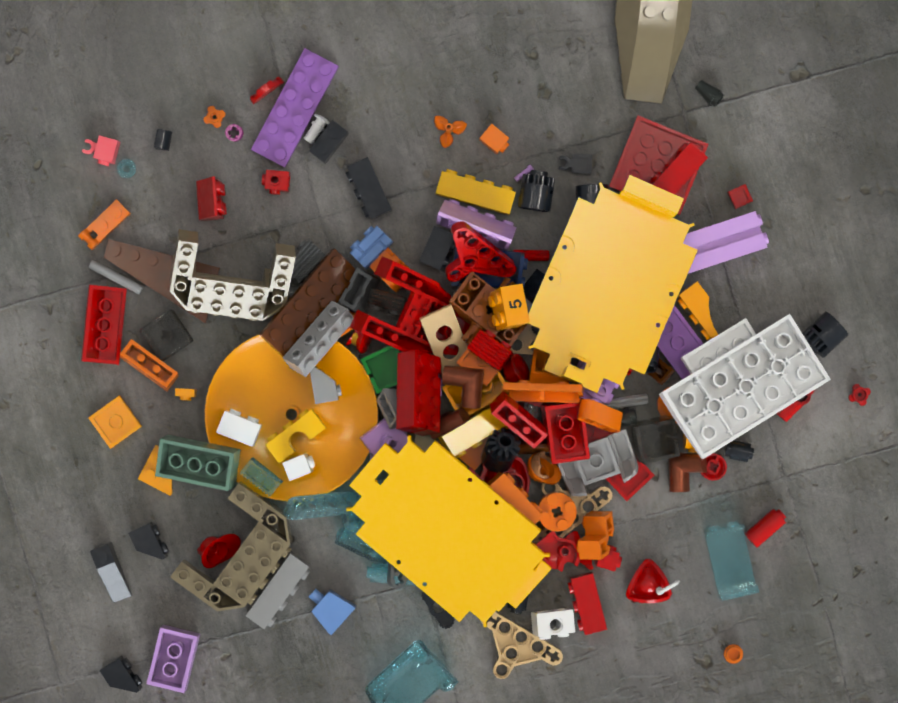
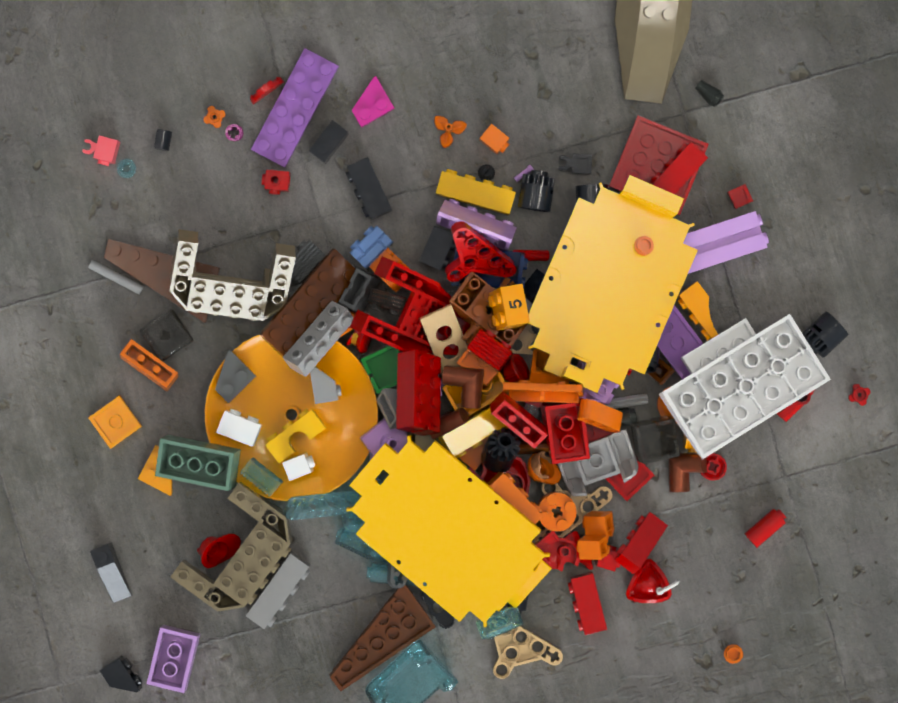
(103, 324): red slope -> none
(104, 224): orange plate -> none
(147, 541): black slope -> none
(185, 394): light orange plate -> none
(210, 199): red slope -> none
(233, 377): none -> dark grey wing
(316, 128): white pin -> none
(331, 609): medium blue torso -> none
(372, 104): none -> dark pink wing
(390, 631): none -> reddish brown wing
(486, 172): none -> black piece
(500, 623): none -> clear light blue brick
(542, 619): white brick -> none
(640, 542): none -> red brick
(644, 245): none -> orange plate
(730, 561): clear light blue panel -> none
(739, 451): black brick -> none

